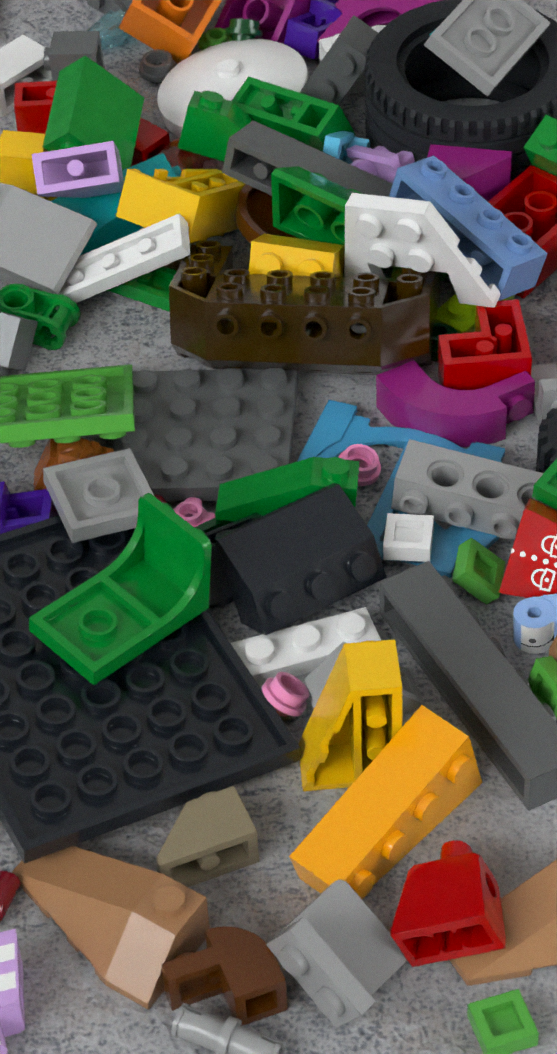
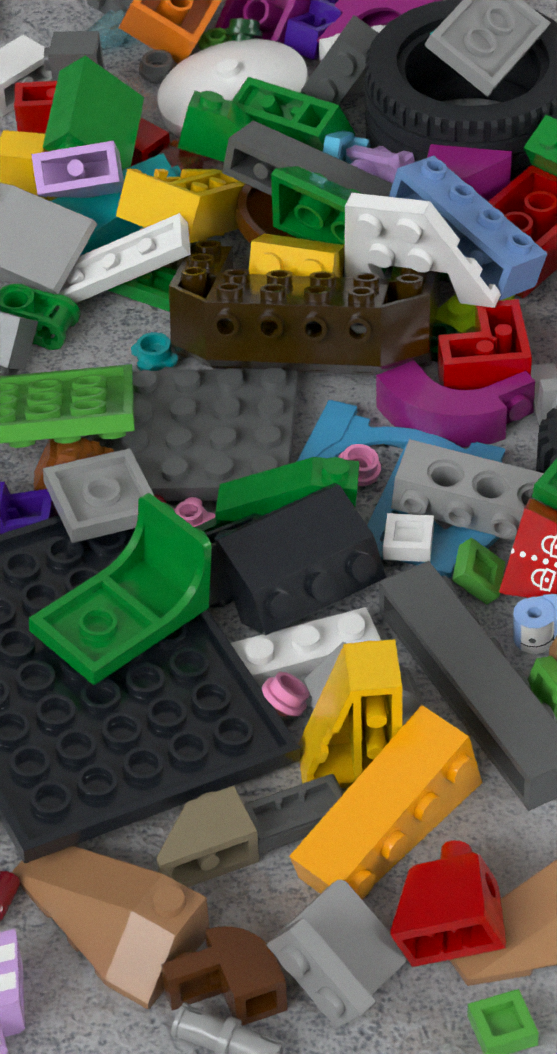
(154, 352): none -> teal plate
(292, 812): none -> dark grey plate

